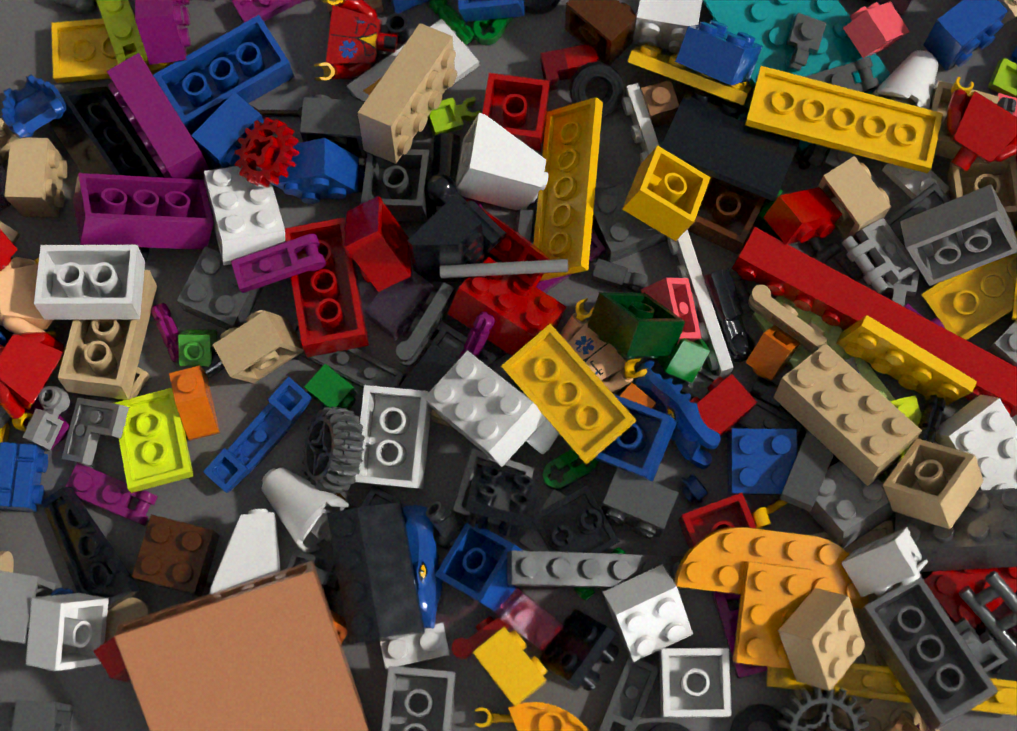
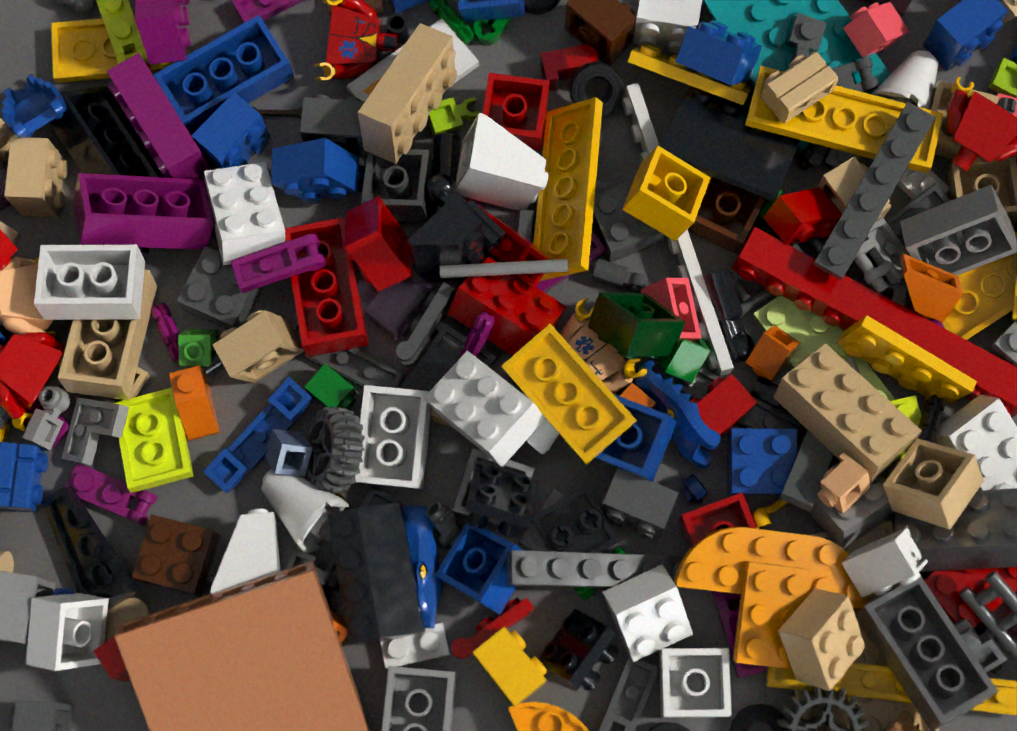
(266, 152): red gear -> none
(288, 452): none -> sand blue brick
(493, 718): yellow hand -> none
(529, 619): clear pink plate -> none
(571, 476): green beam -> none
(660, 102): medium nougat brick -> none
(786, 319): tan plate -> none
(798, 86): none -> tan brick
(844, 484): none -> light nougat brick
(874, 191): none -> dark grey plate
(930, 288): none -> orange slope

